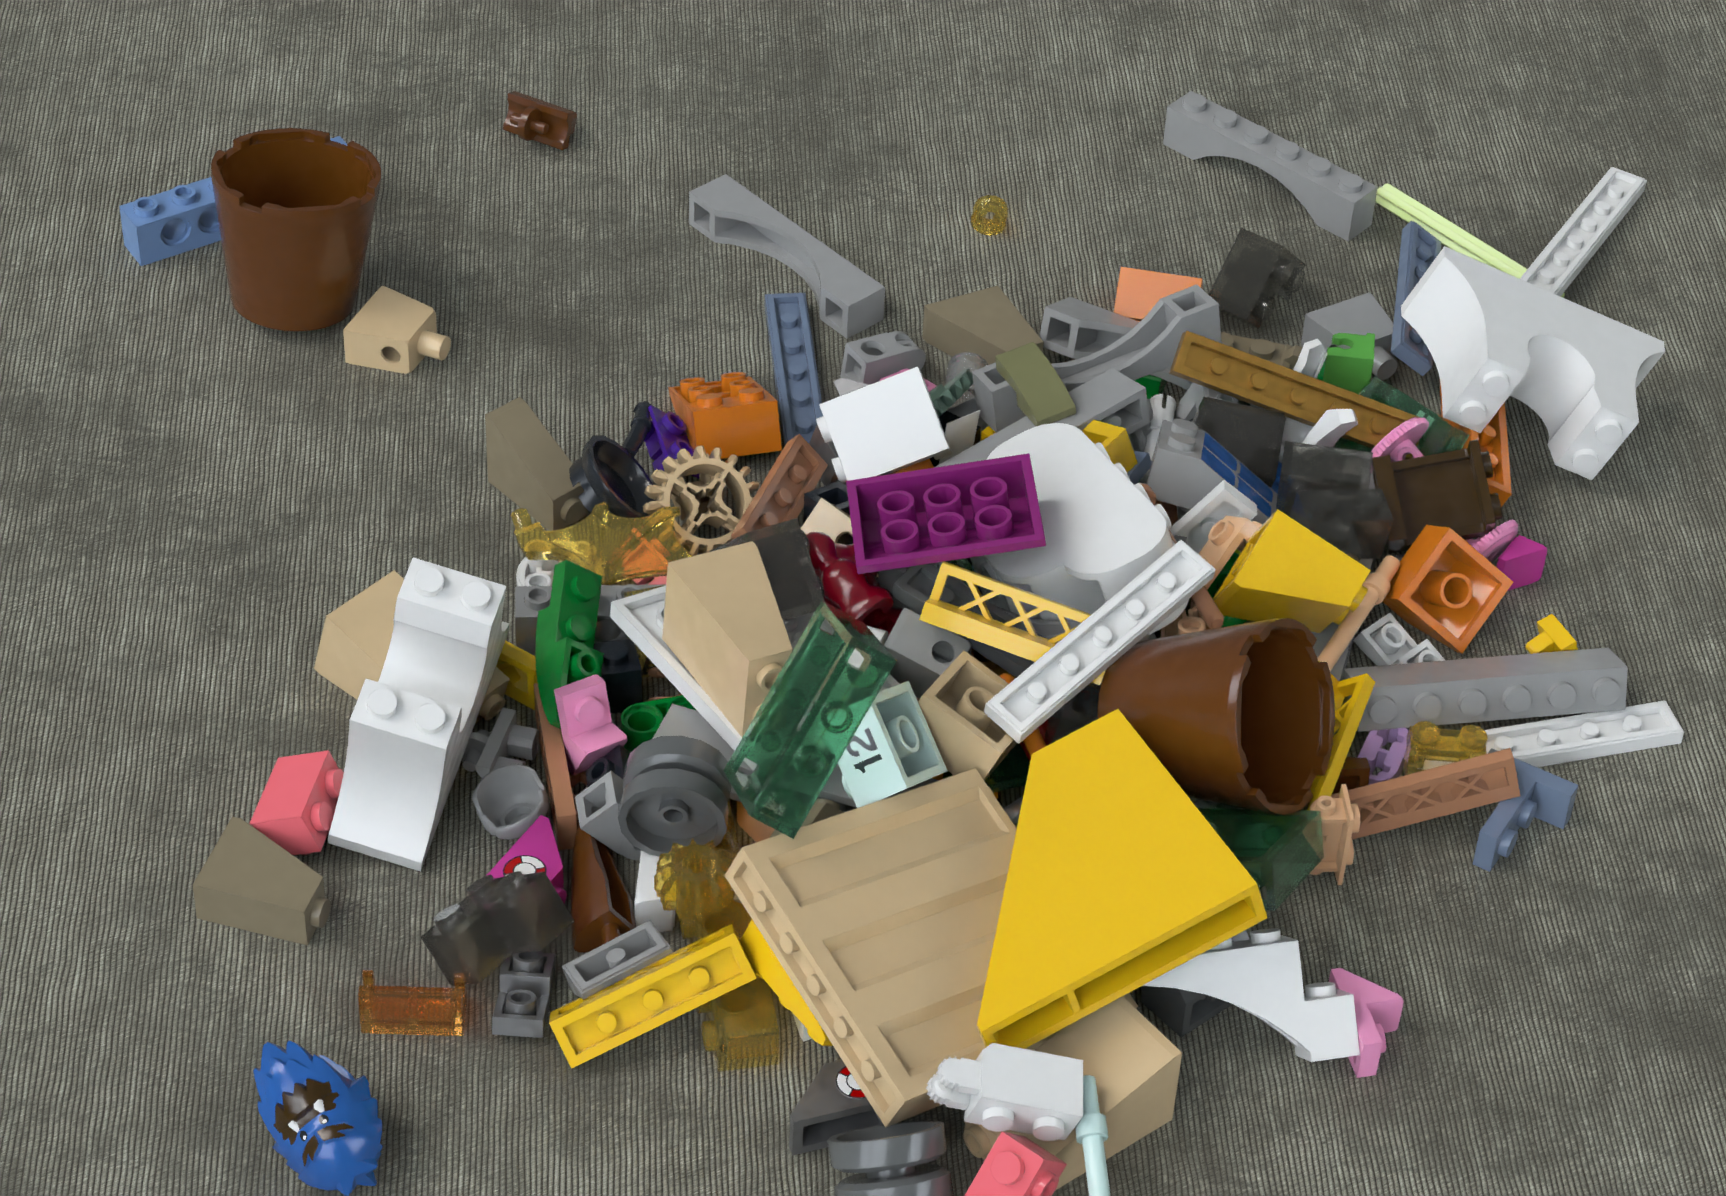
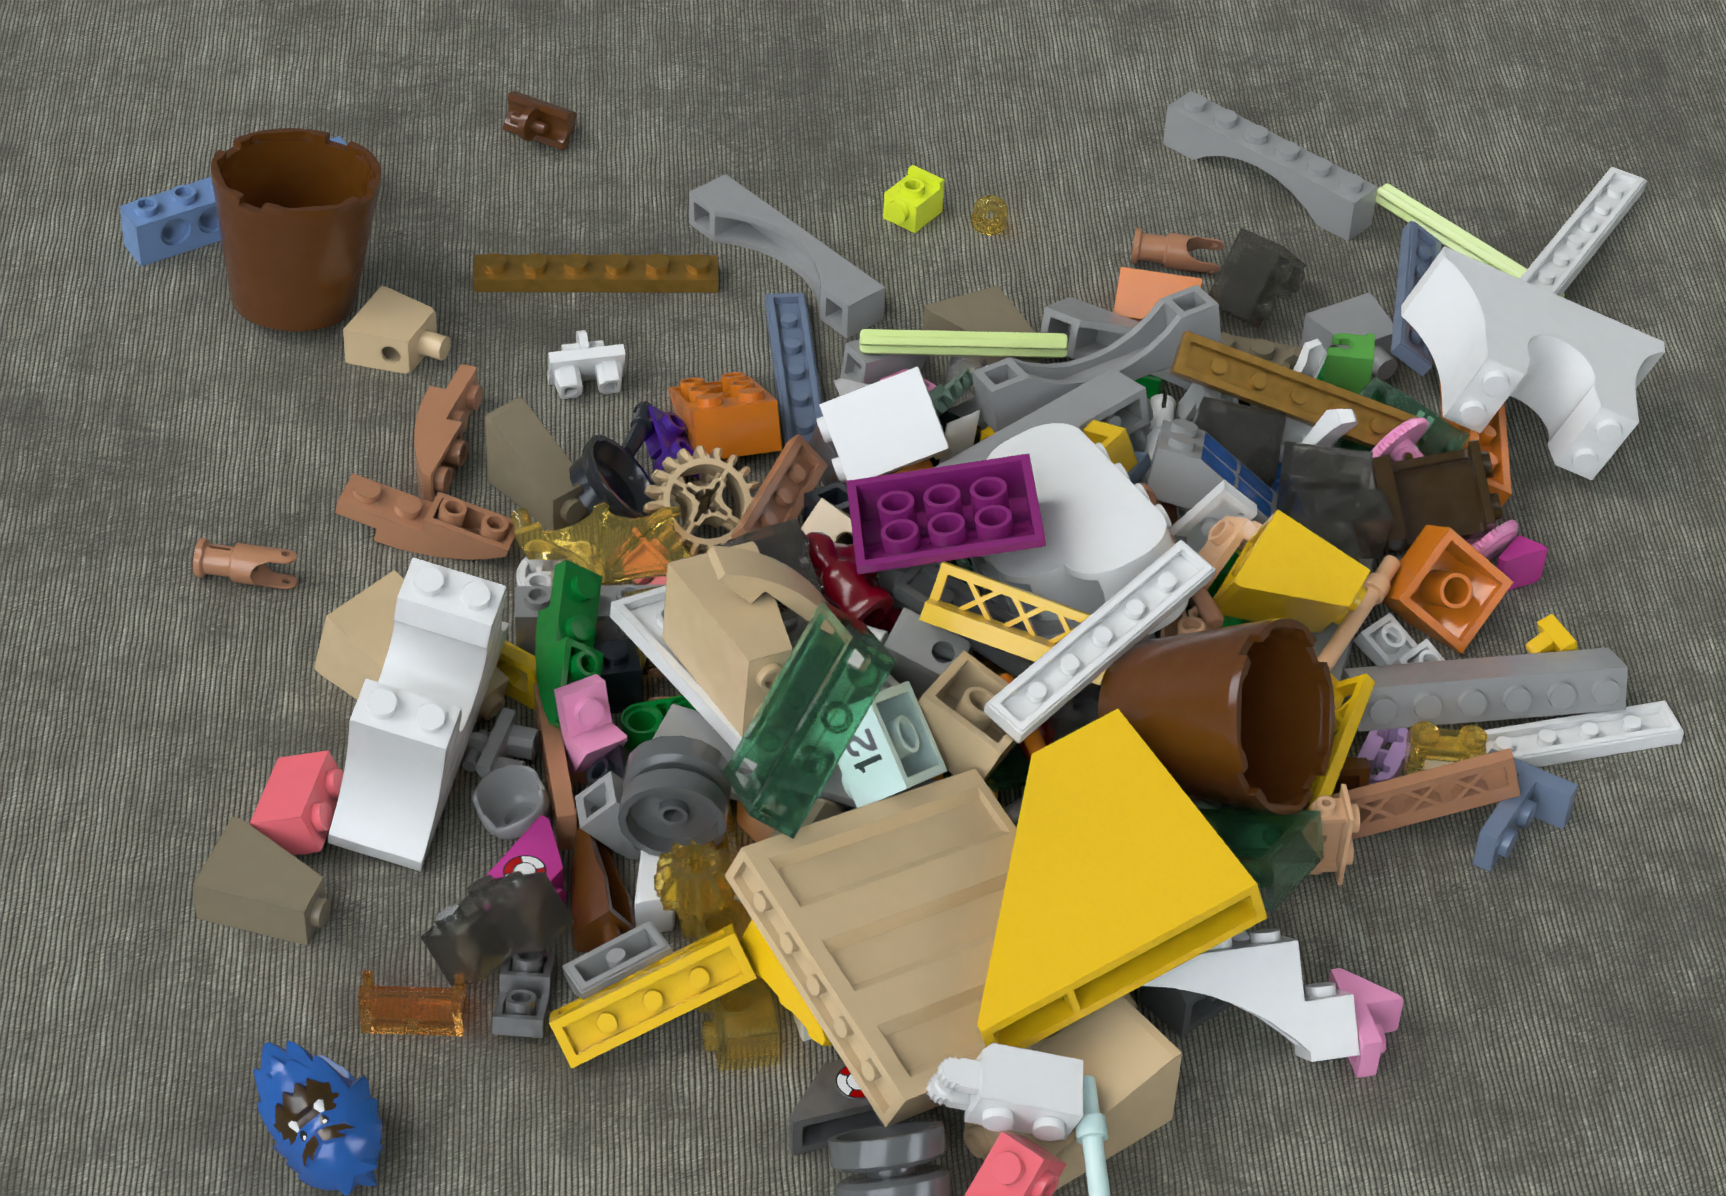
(243, 563): none -> nougat piece
(436, 529): none -> nougat slope
(440, 431): none -> nougat slope
(586, 362): none -> white hips
(596, 273): none -> pearl gold plate
(754, 573): none -> tan slope
(914, 199): none -> neon yellow brick
(963, 343): none -> yellowish green axle
(1036, 384): olive slope -> none
(1174, 251): none -> nougat piece

